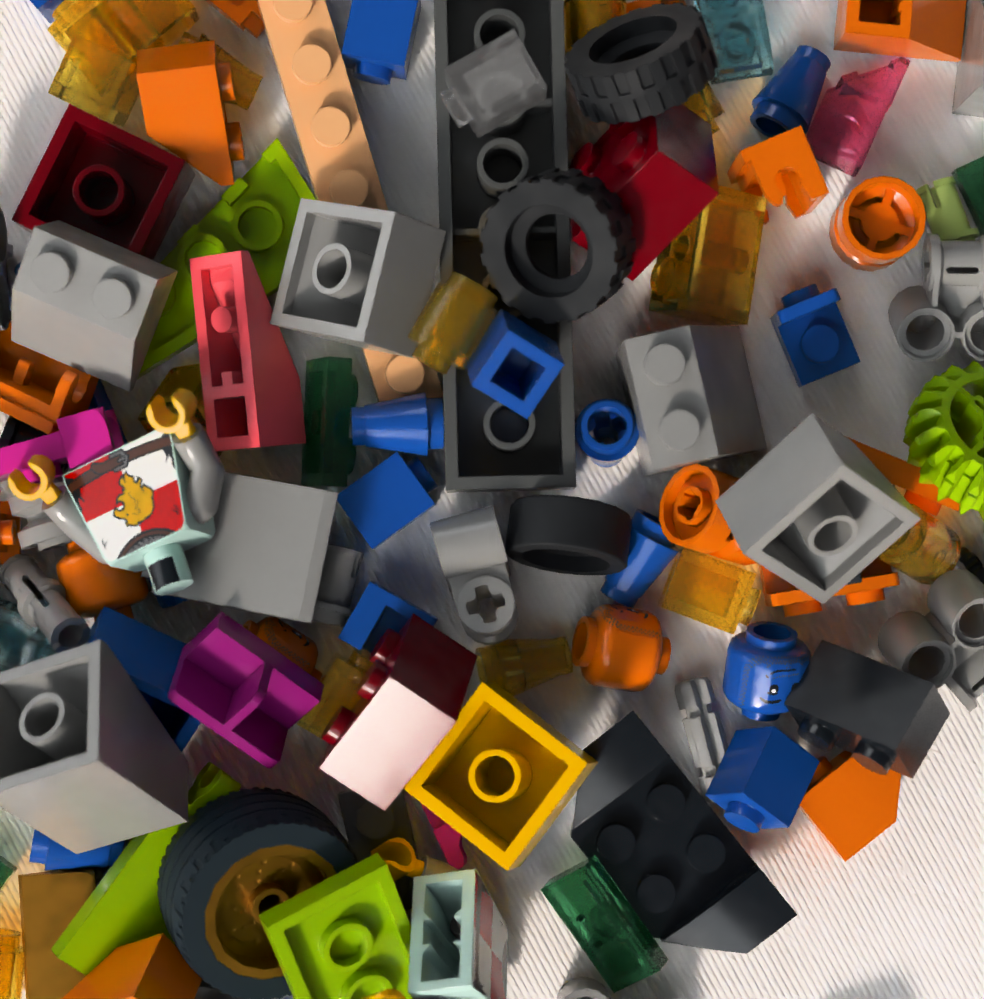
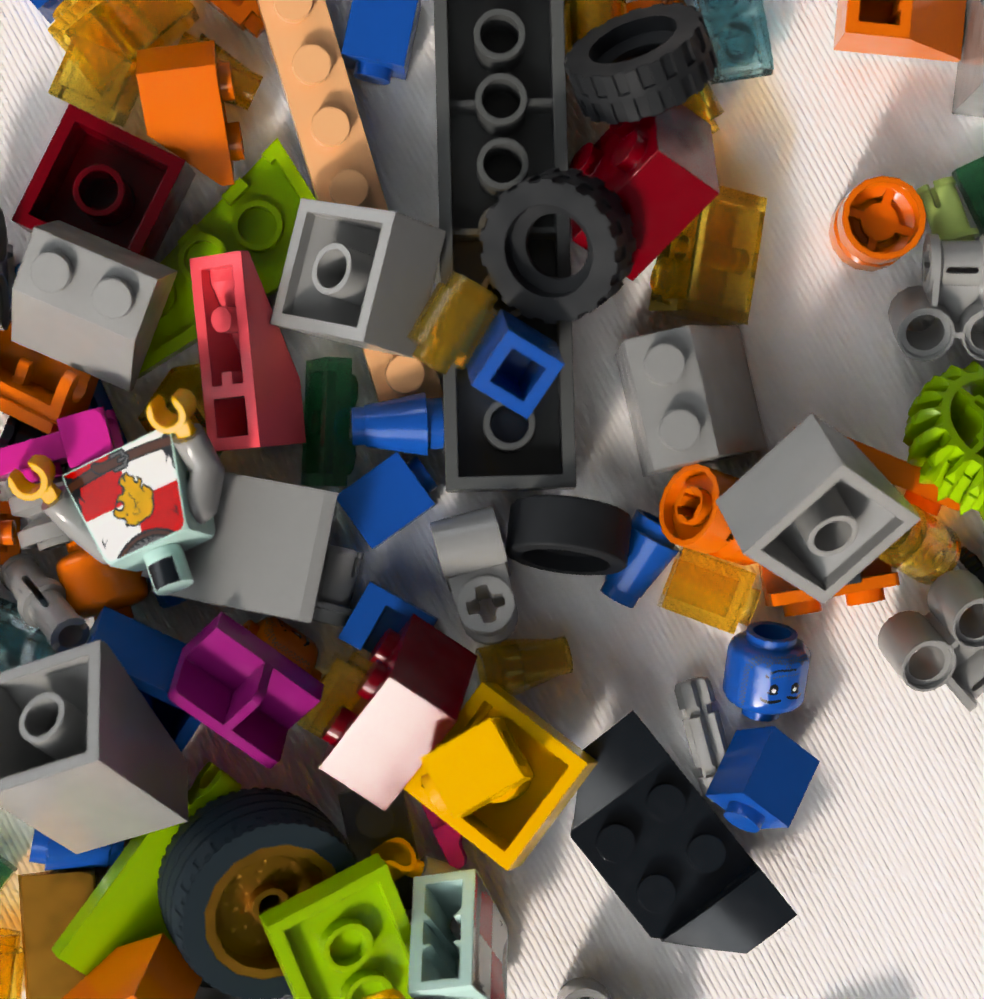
(474, 768): none -> yellow brick
(493, 85): clear brick -> none
(604, 924): clear green plate -> none
(606, 419): blue cone -> none
(620, 648): orange head -> none
(781, 169): orange hinge -> none
(791, 93): blue cone -> none
(813, 334): blue bracket -> none
(850, 803): orange slope -> none
(852, 115): clear pink slope -> none
(867, 710): black brick -> none

